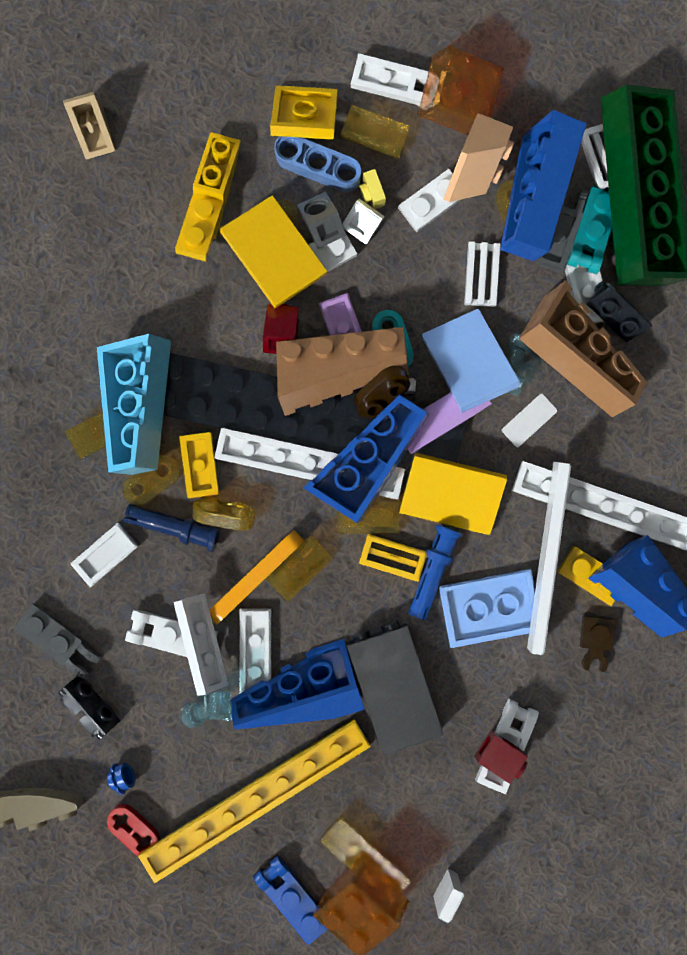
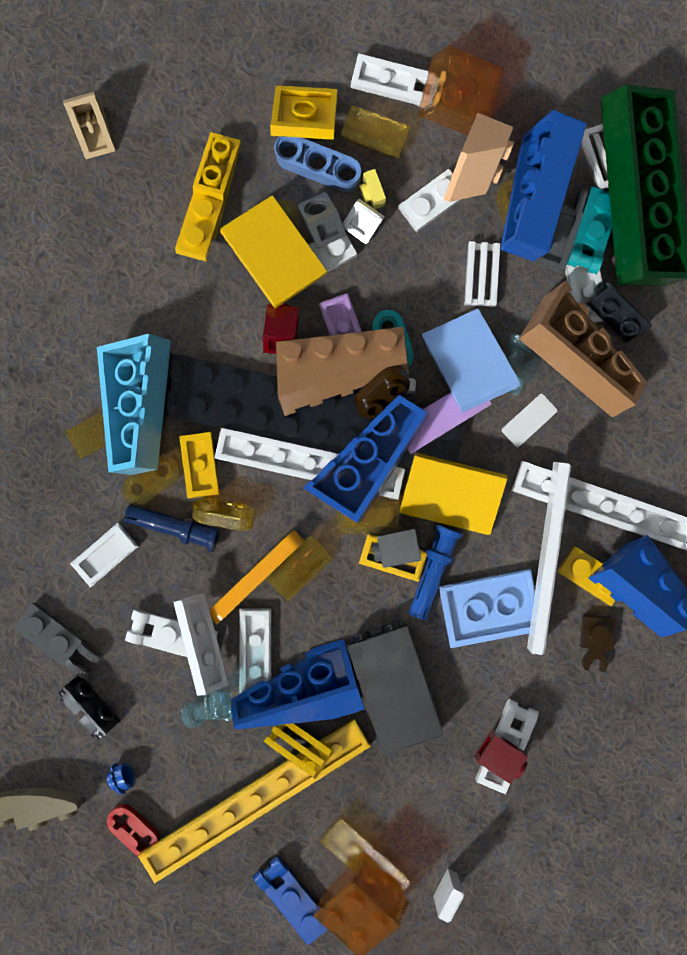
(277, 731): none -> yellow tile
(396, 548): none -> dark grey brick

